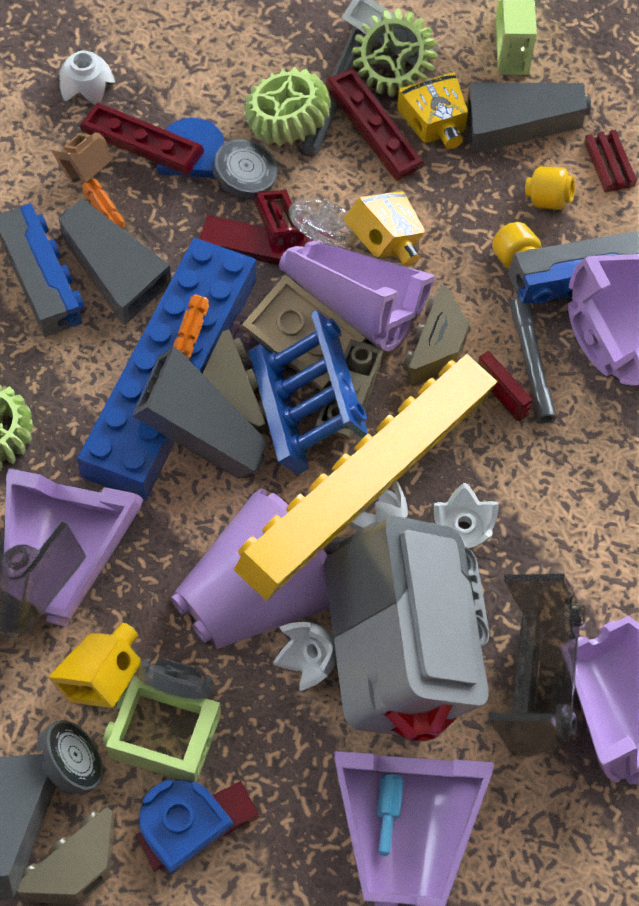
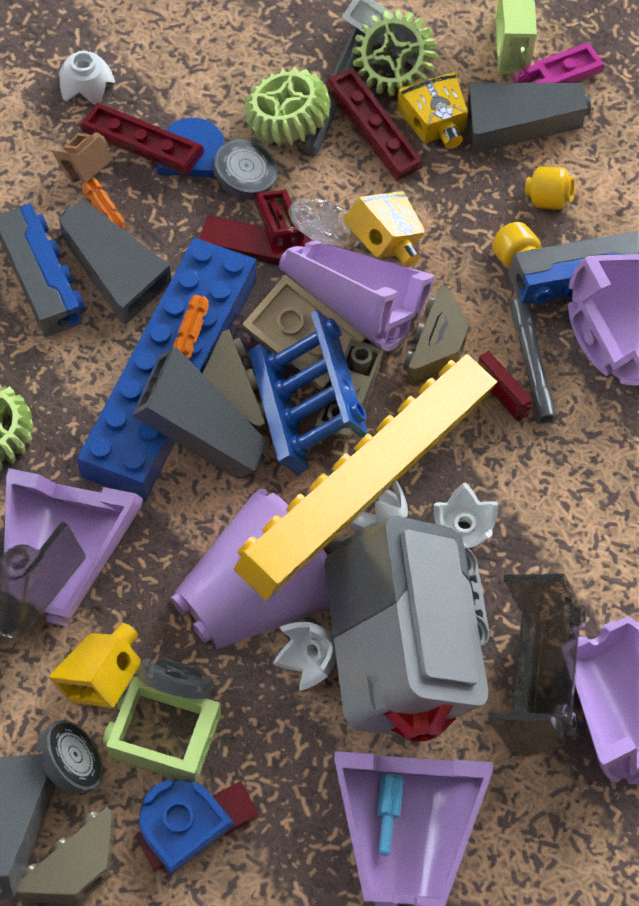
(563, 67): none -> dark pink hinge
(604, 140): dark red tile -> none

